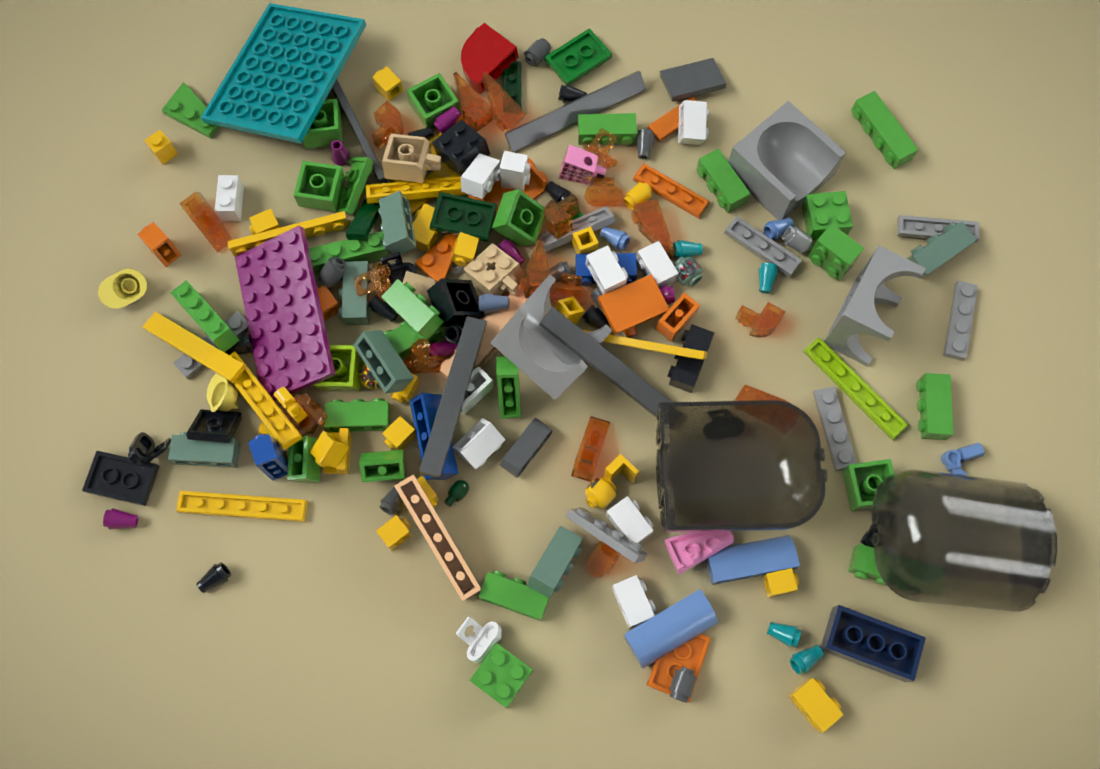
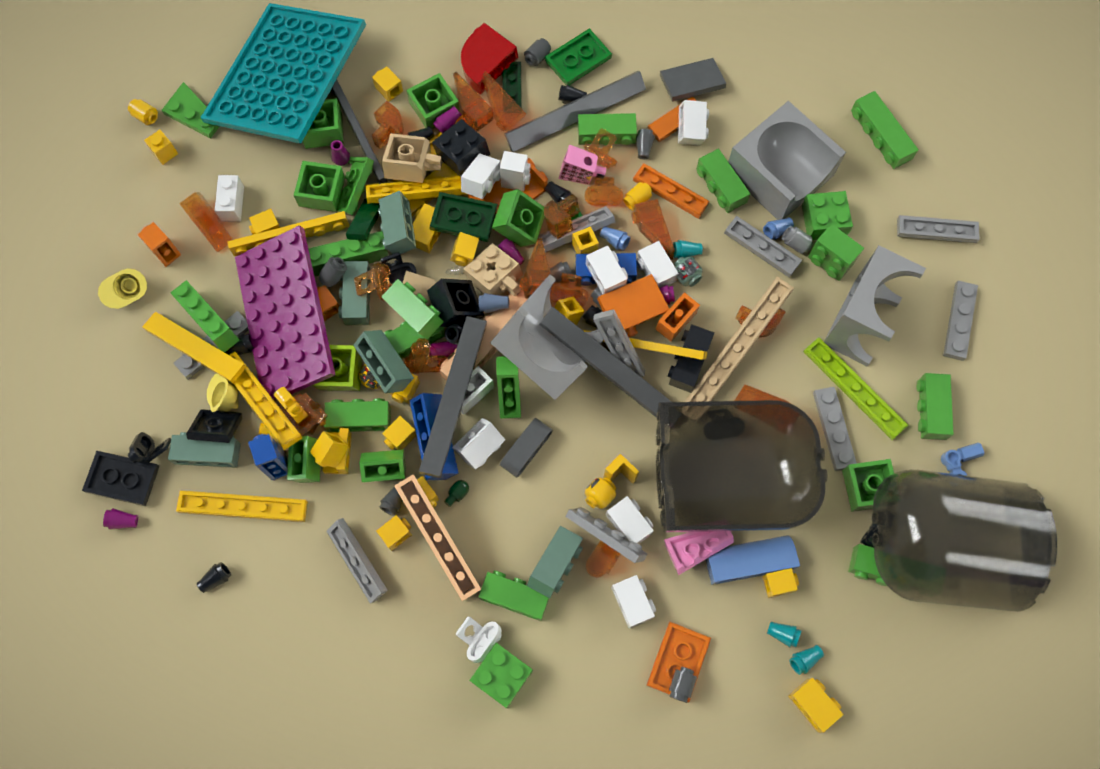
(143, 111): none -> yellow brick
(356, 560): none -> light grey plate
(382, 308): black cone -> none
(436, 260): orange wing -> none
(590, 449): clear orange slope -> none
(618, 340): none -> light grey plate
(671, 628): medium blue brick -> none
(741, 342): none -> tan tile
(767, 276): teal cone -> none
(873, 643): dark blue brick -> none
(942, 247): sand green brick -> none

